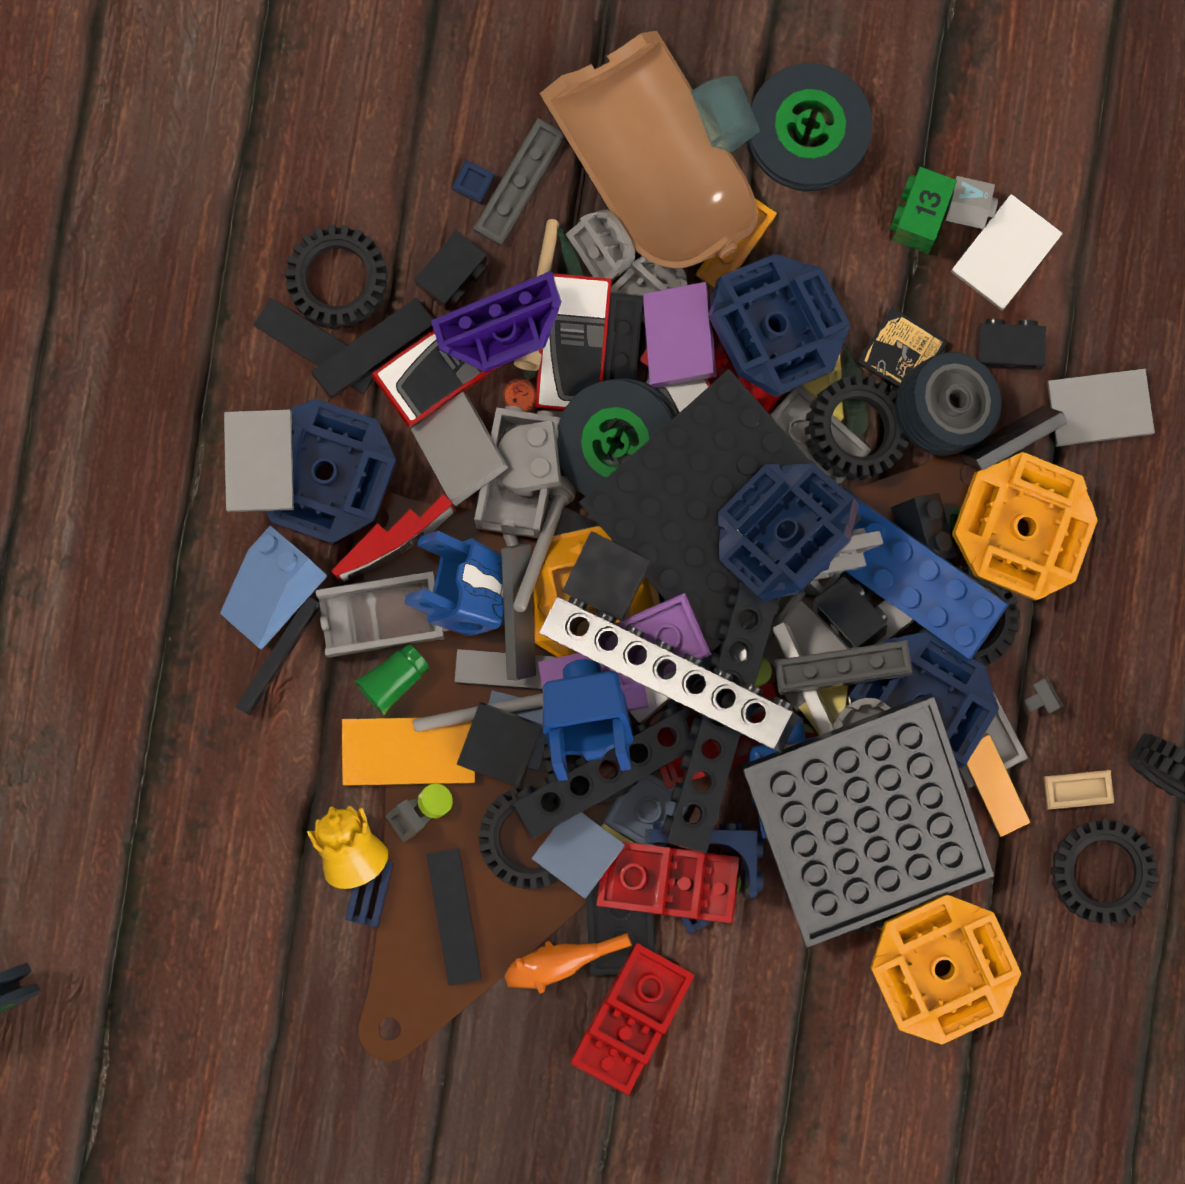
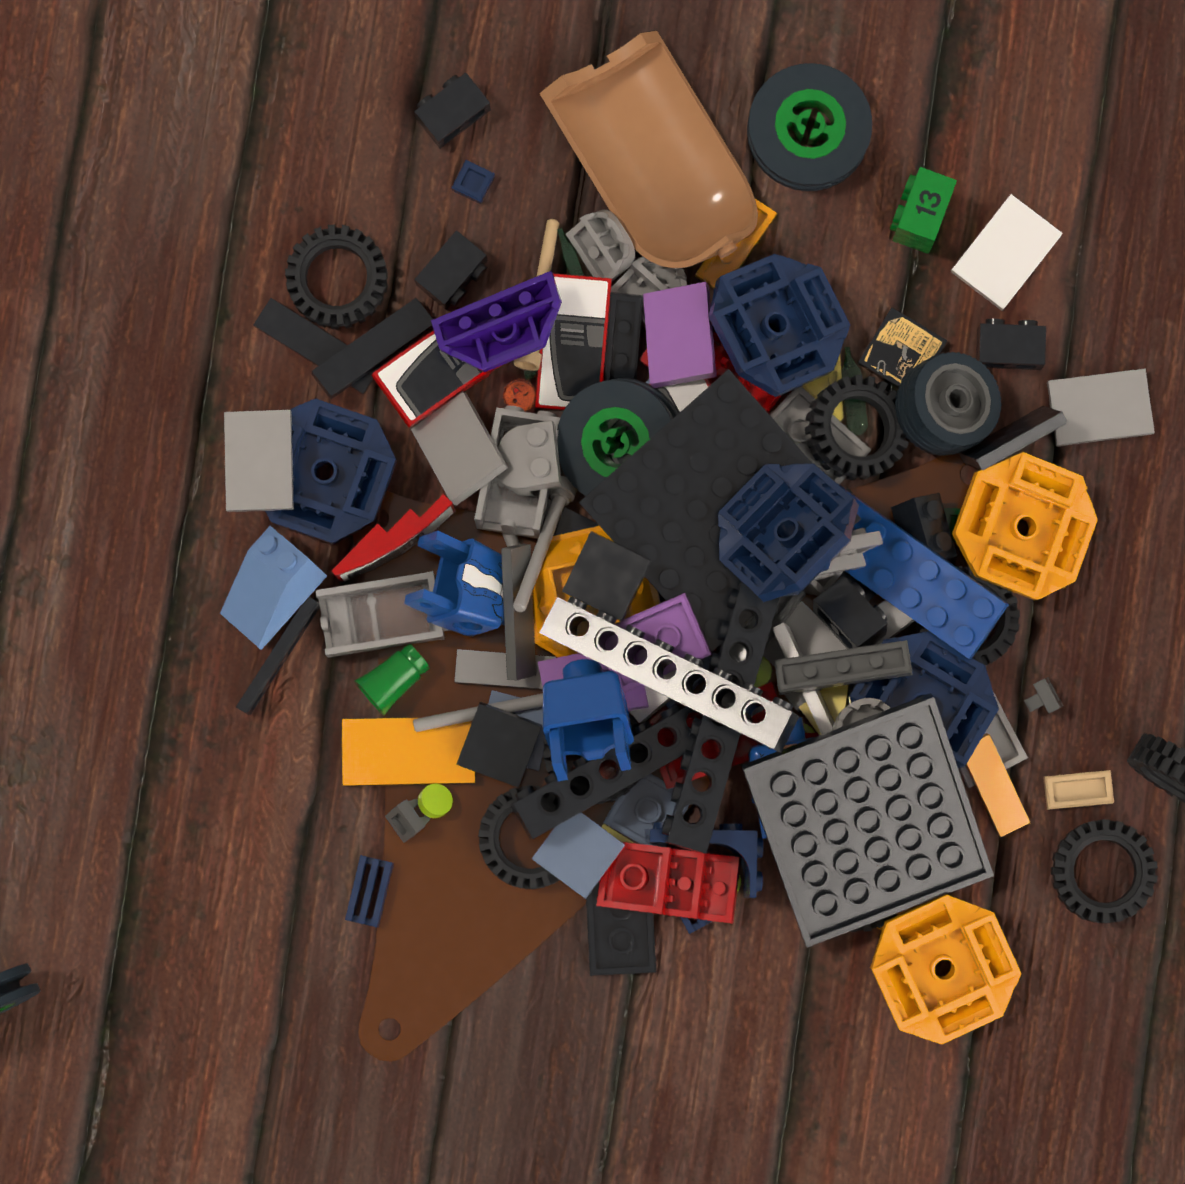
(348, 848): yellow hat -> none
(452, 109): none -> black brick
(454, 916): black tile -> none
(519, 182): dark grey tile -> none
(558, 962): orange piece -> none
(631, 1019): red slope -> none
(725, 112): clear light blue brick -> none
(971, 203): light grey brick -> none

